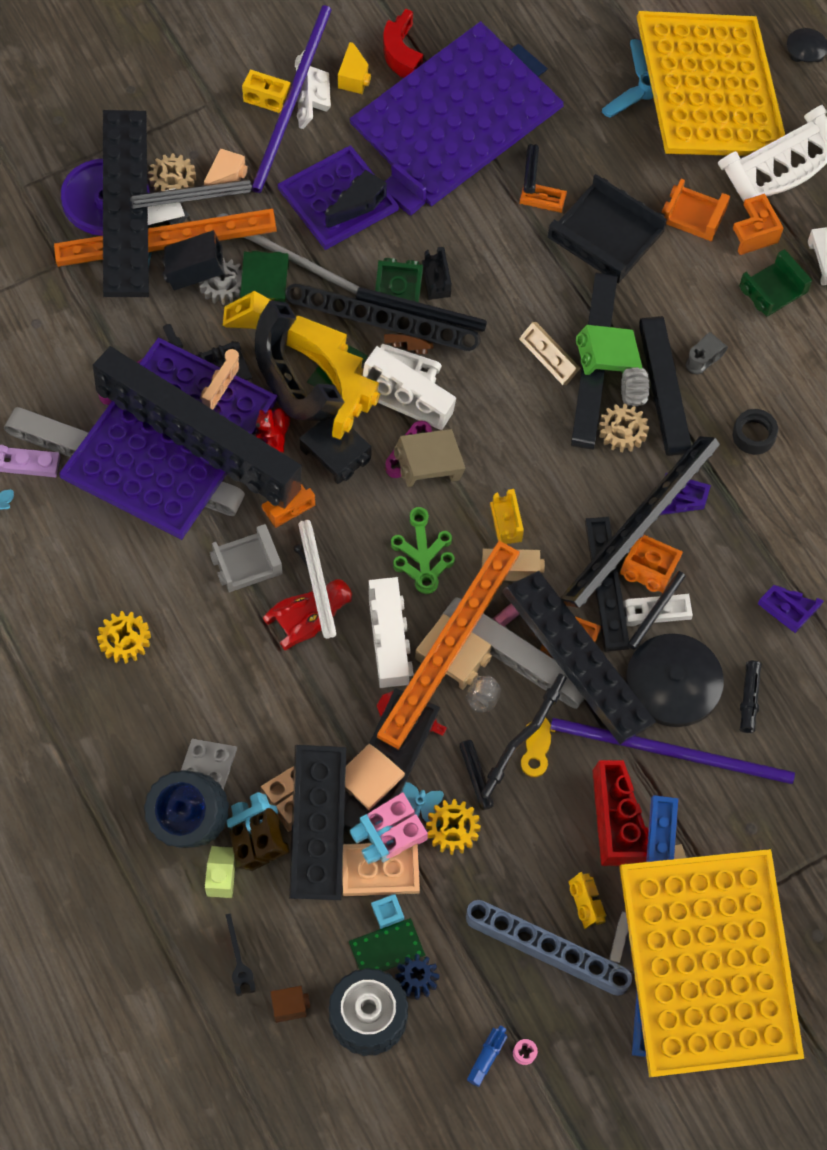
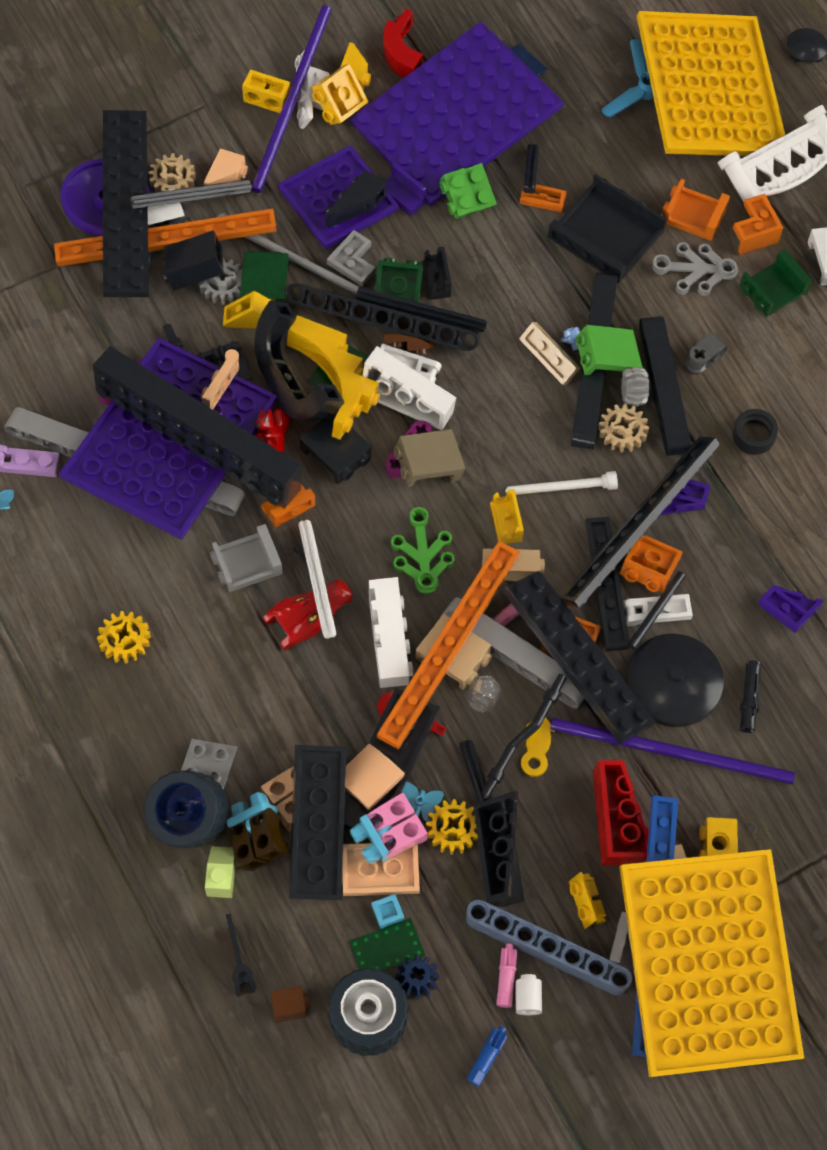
(339, 95): none -> yellow plate
(348, 259): none -> light grey plate
(467, 191): none -> bright green plate
(498, 849): none -> black wedge
(506, 976): none -> bright pink piece
(528, 995): none -> white brick
(530, 1044): bright pink bush -> none
(570, 337): none -> light blue plant
(606, 480): none -> white piece
(697, 267): none -> light grey plant
(718, 830): none -> yellow brick

